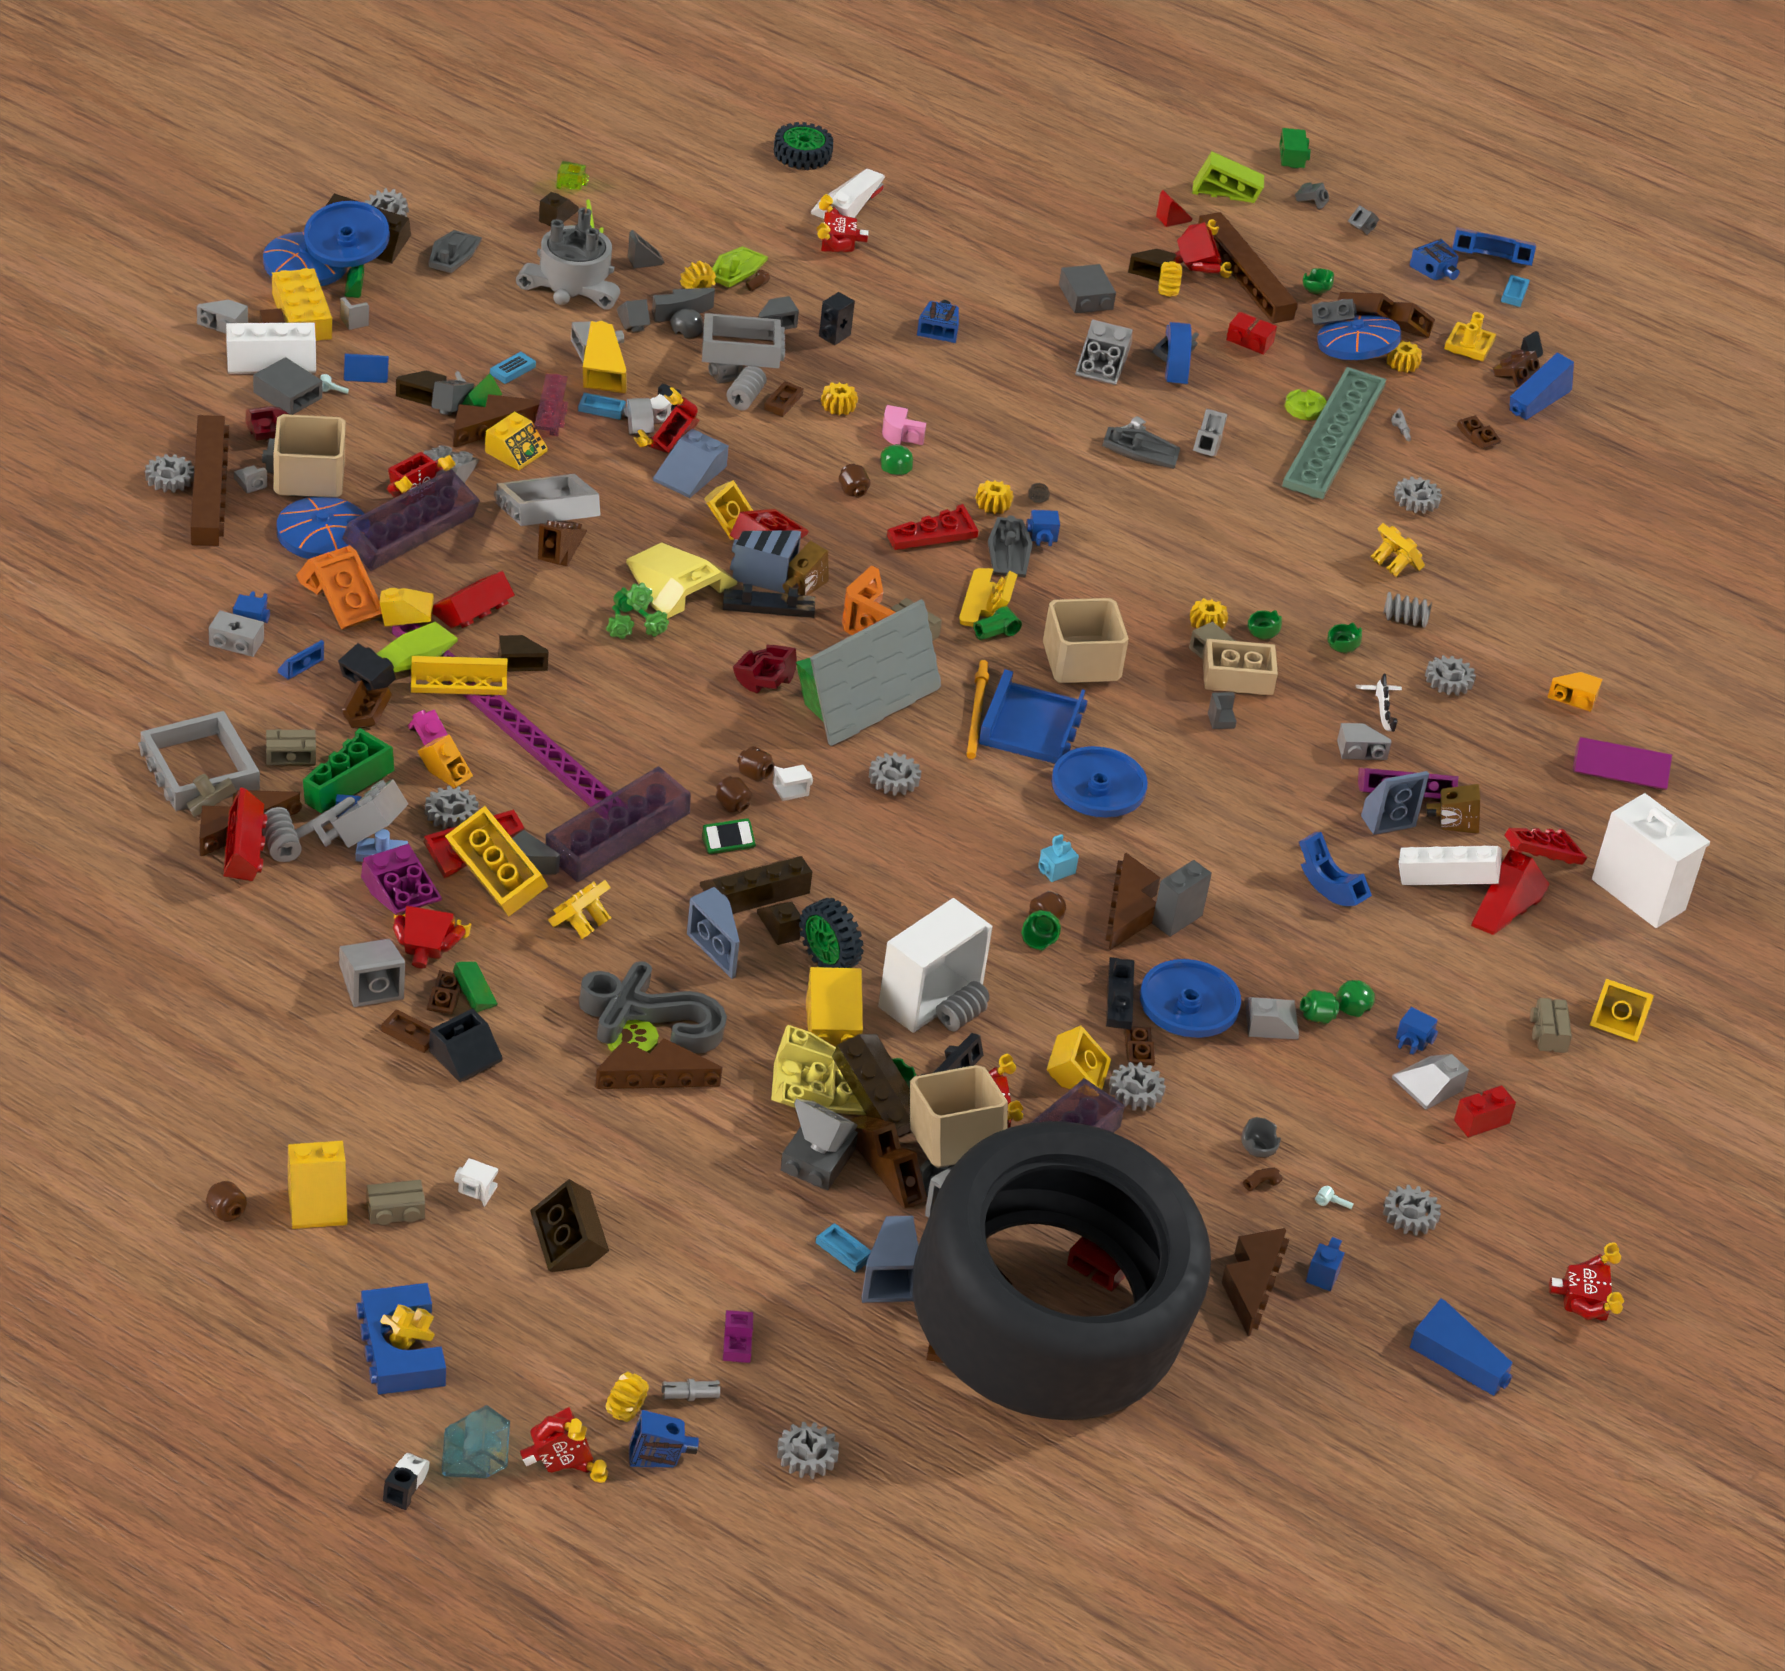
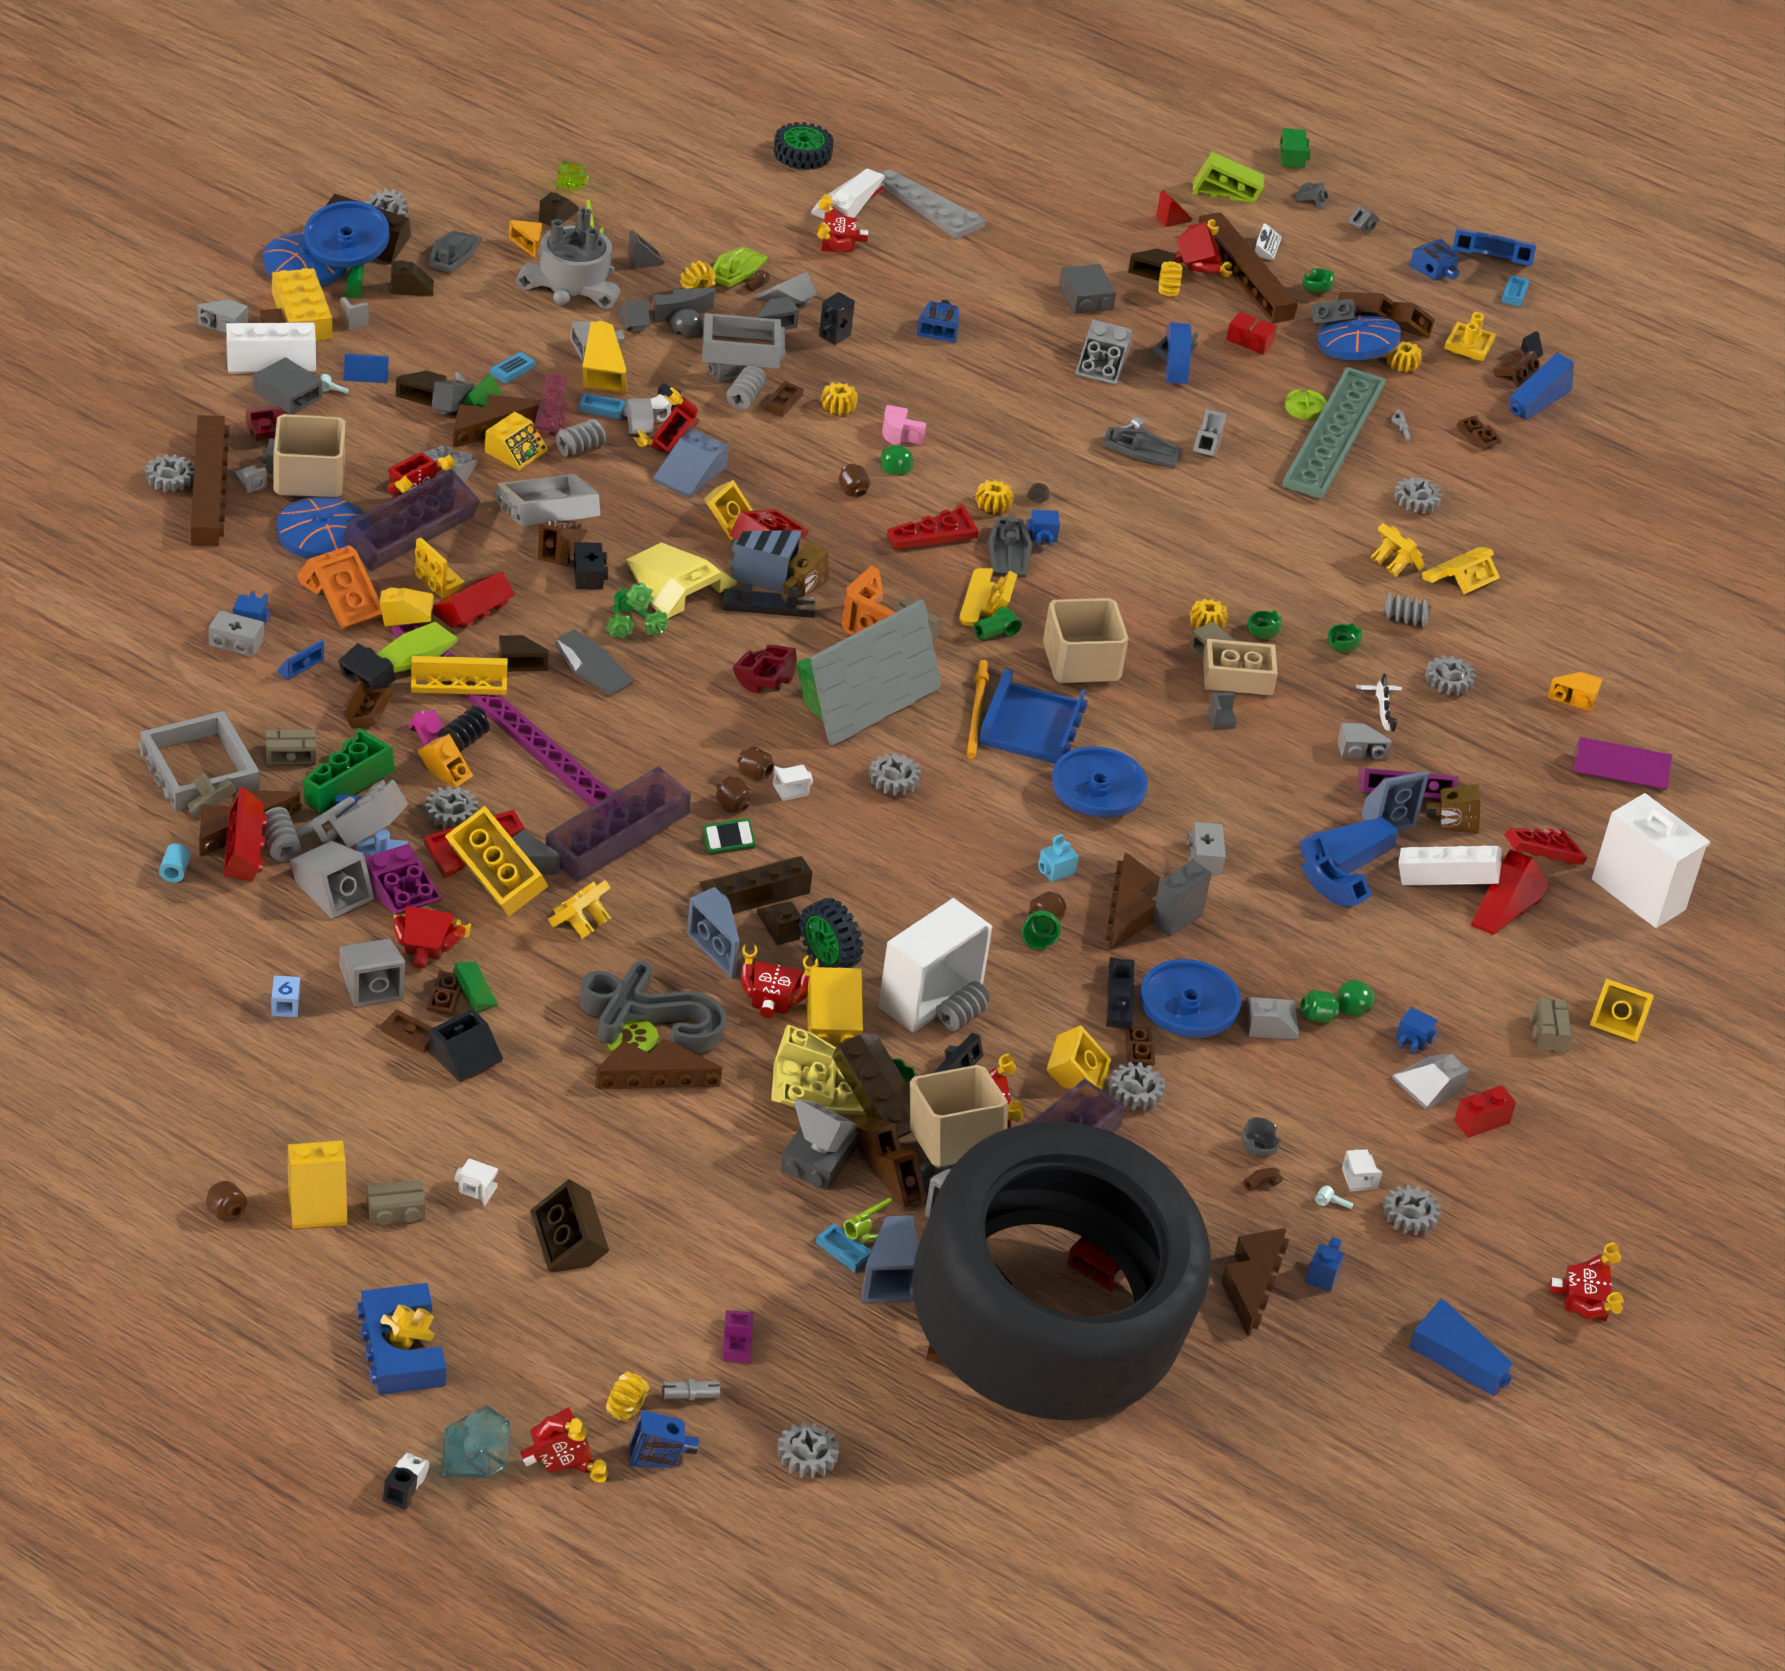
(174, 862): none -> medium azure brick
(285, 996): none -> light blue brick
(333, 878): none -> light grey slope
(410, 279): none -> dark brown slope
(434, 571): none -> yellow bracket
(467, 727): none -> black piece
(526, 235): none -> light orange slope
(580, 437): none -> light grey piece
(589, 565): none -> black brick
(592, 662): none -> dark grey piece
(774, 986): none -> red torso
(798, 288): none -> light grey slope
(861, 1224): none -> lime plant
(937, 209): none -> light grey wing
(1207, 846): none -> light grey brick
(1267, 243): none -> slope
(1359, 843): none -> blue slope
(1361, 1171): none -> white window
(1470, 569): none -> yellow plate

